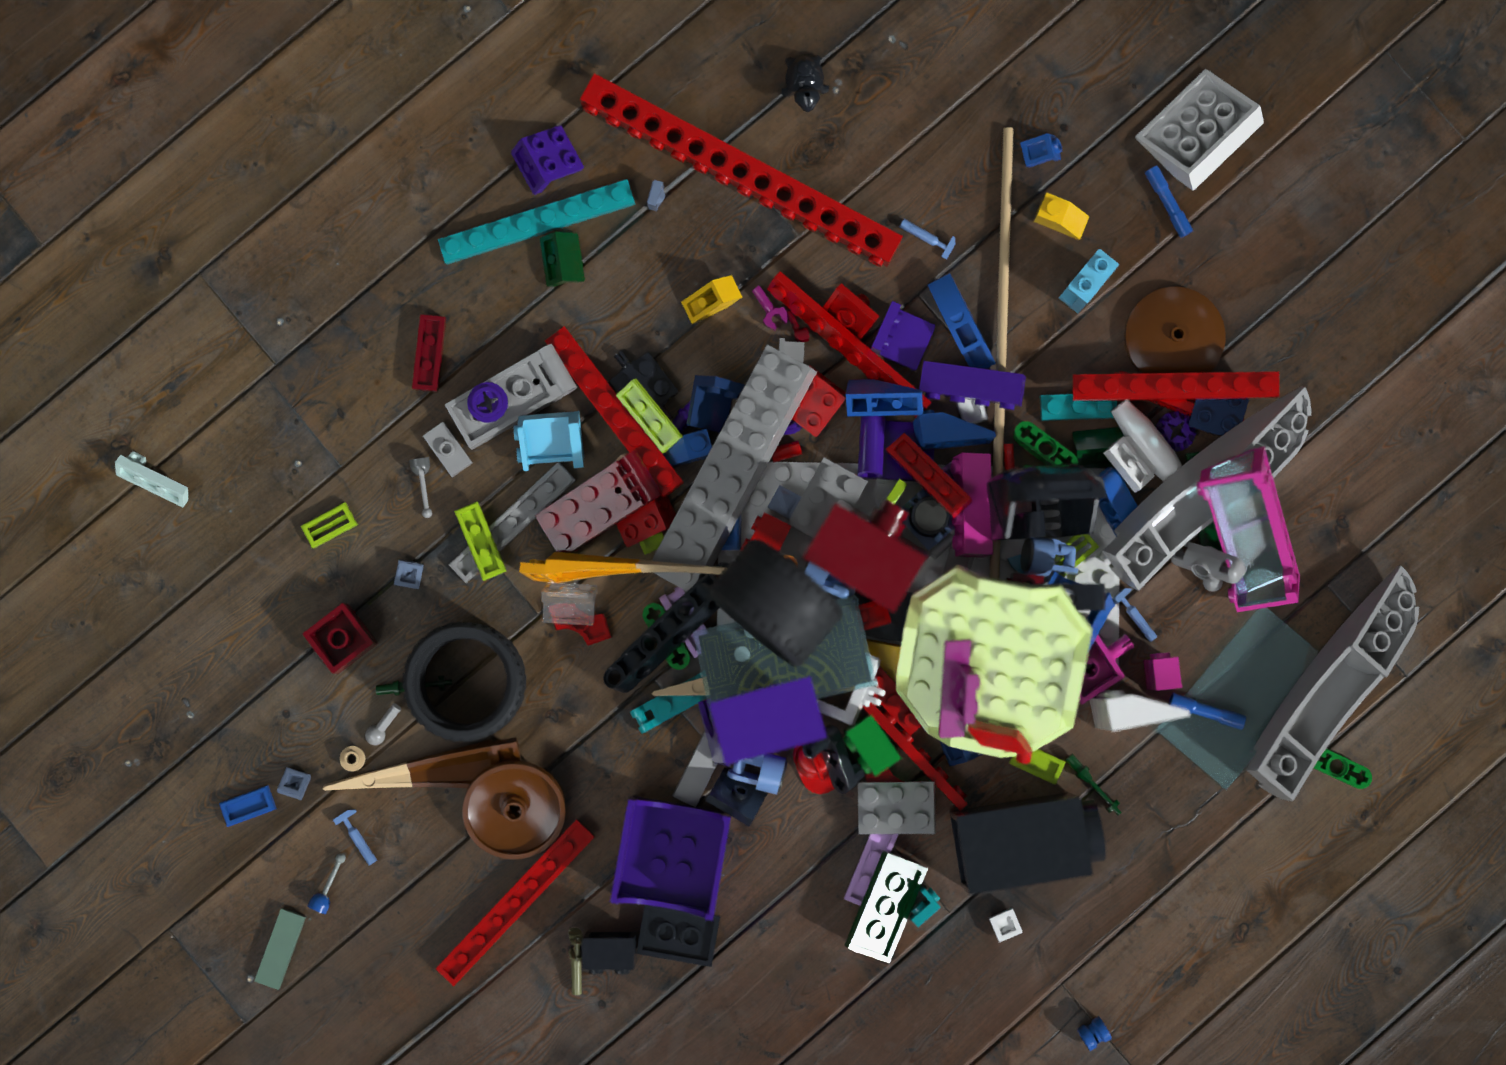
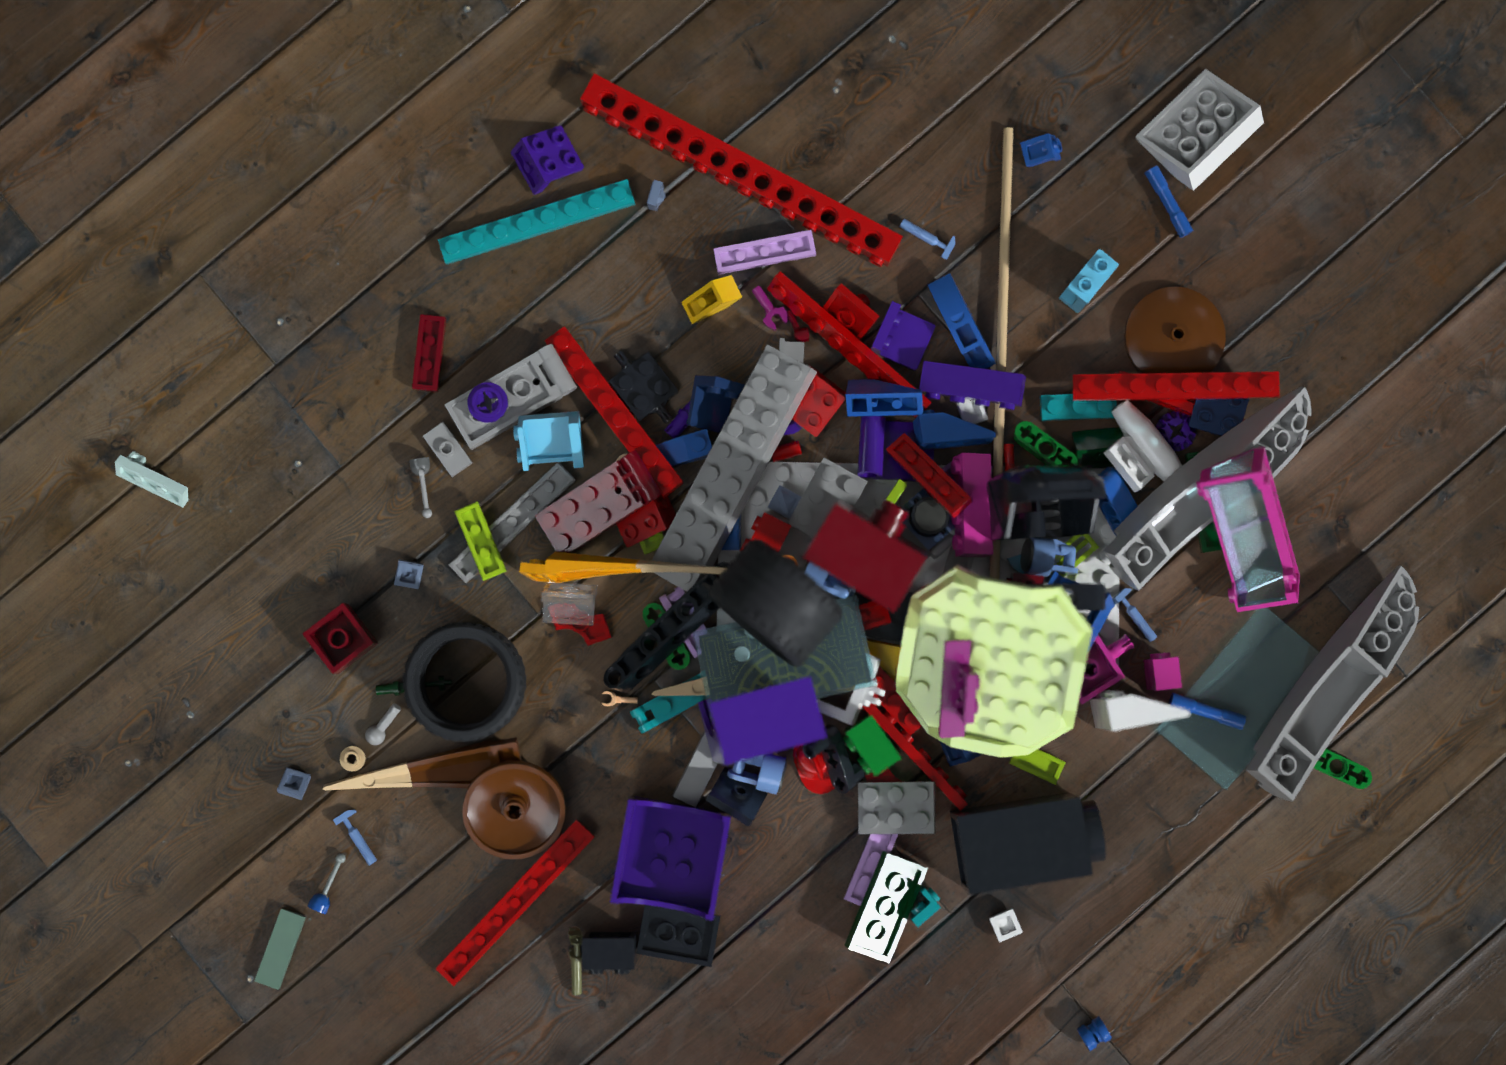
(247, 806): blue tile -> none
(348, 515): lime tile -> none
(562, 258): dark green panel -> none
(619, 699): none -> light nougat hand
(649, 415): lime tile -> none
(764, 252): none -> lavender plate
(805, 81): black animal -> none
(1002, 739): red piece -> none
(1061, 216): yellow slope -> none
(1083, 773): dark green piece -> none
(1208, 565): light grey piece -> none

